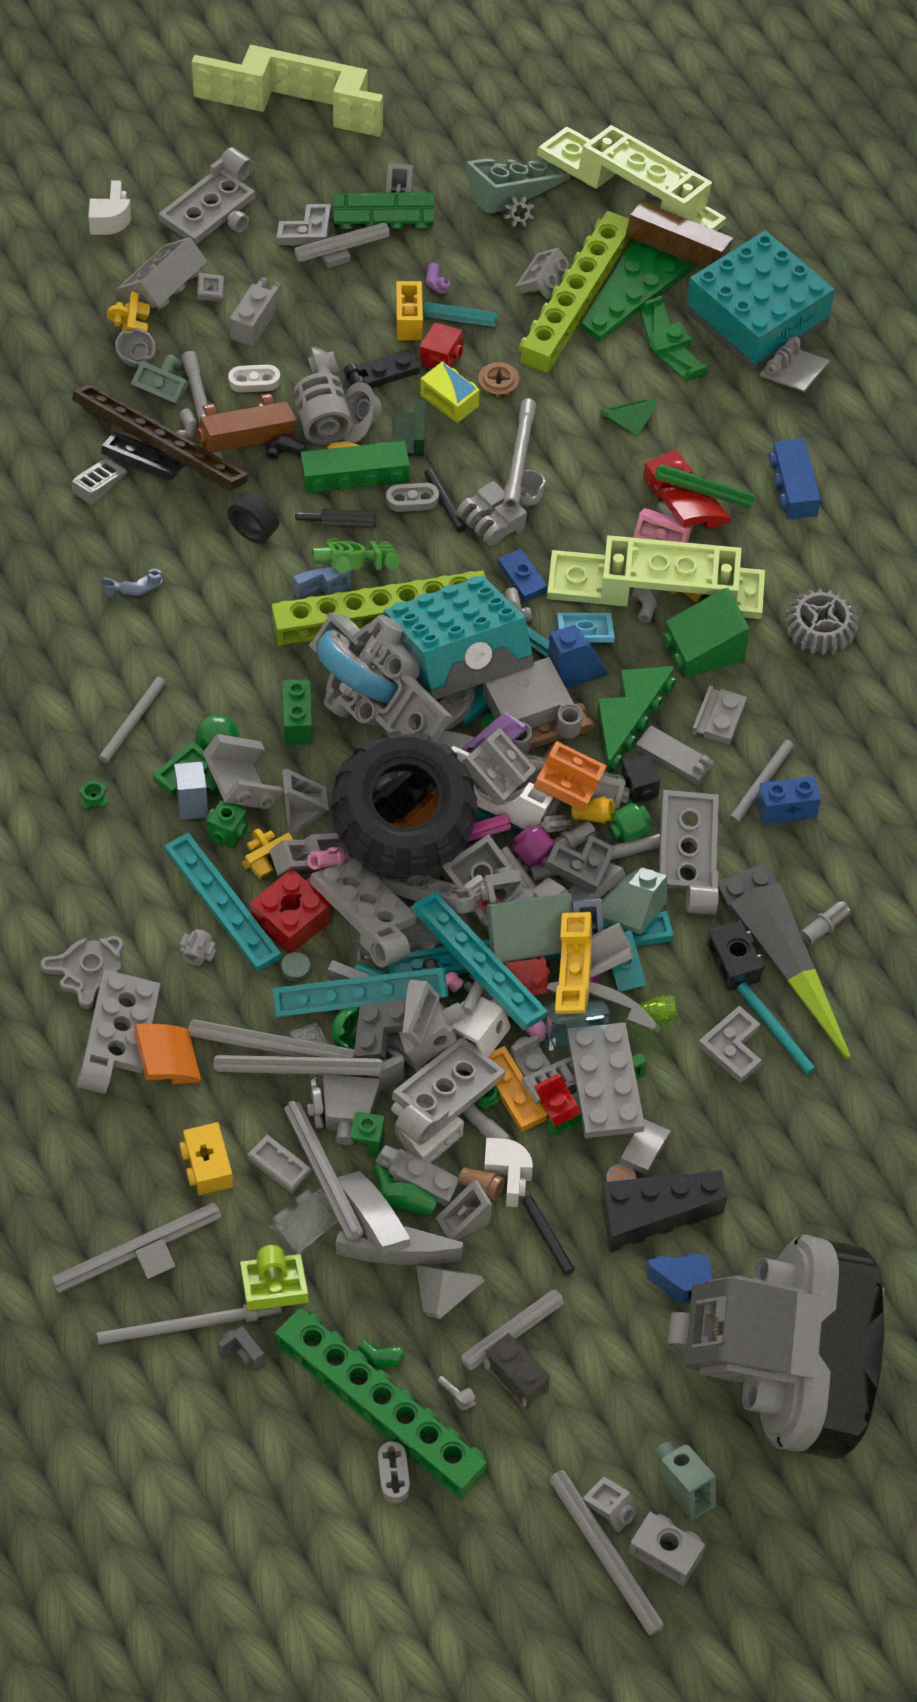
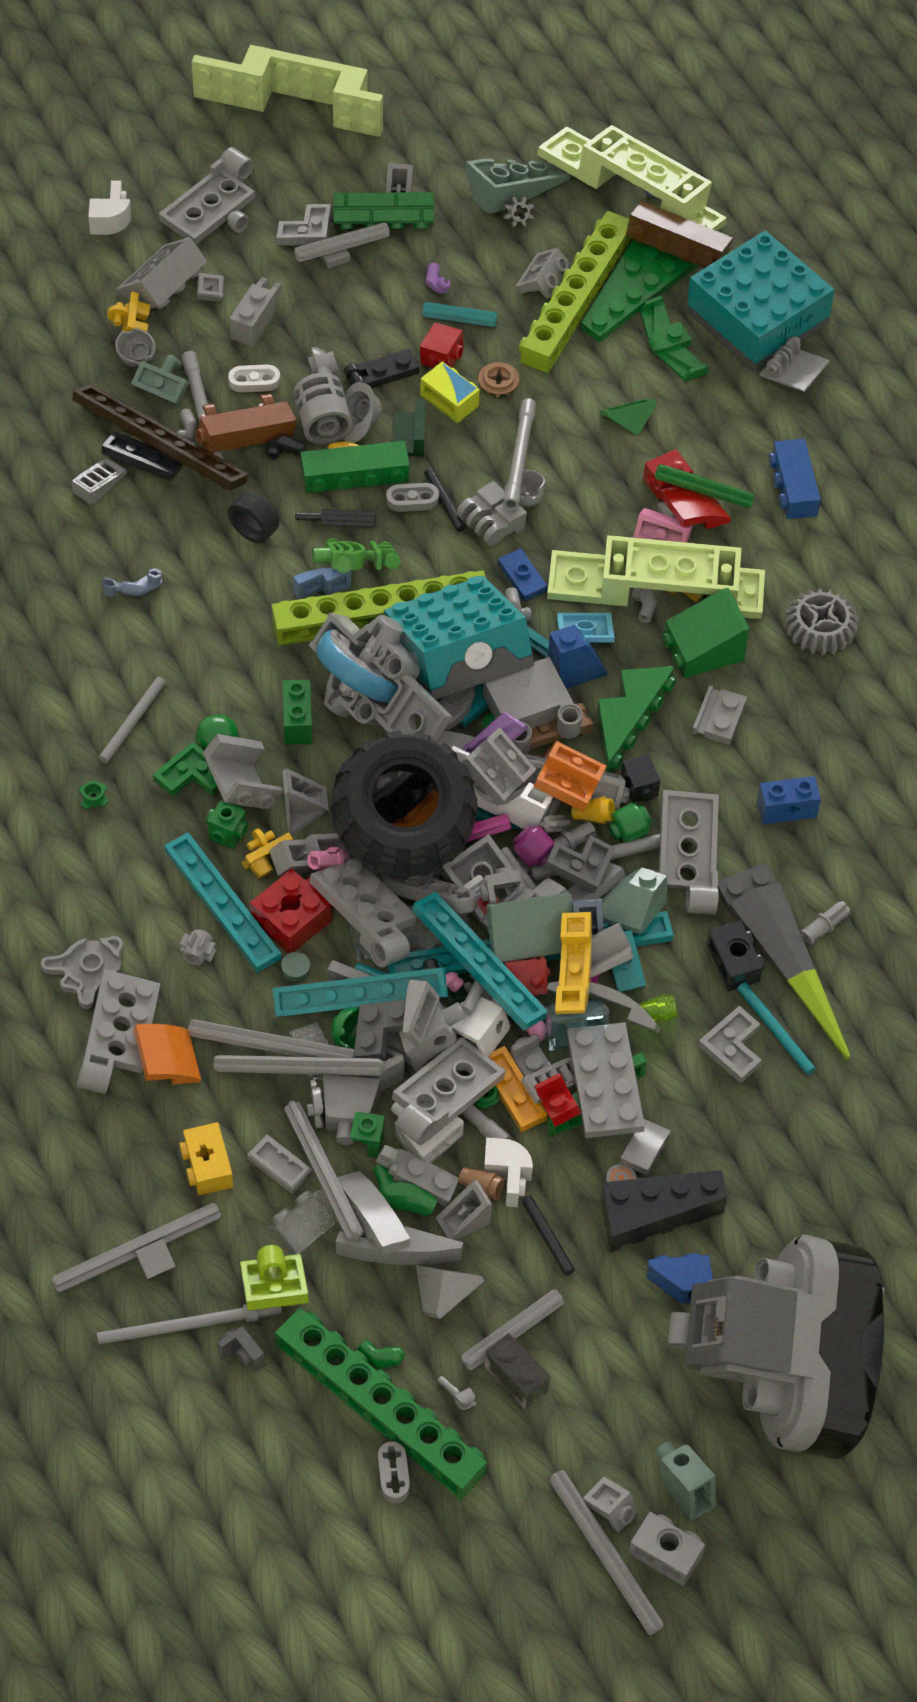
(191, 790): sand blue slope -> none
(409, 310): yellow brick -> none
(674, 755): light grey hinge -> none
(765, 776): light grey bar -> none

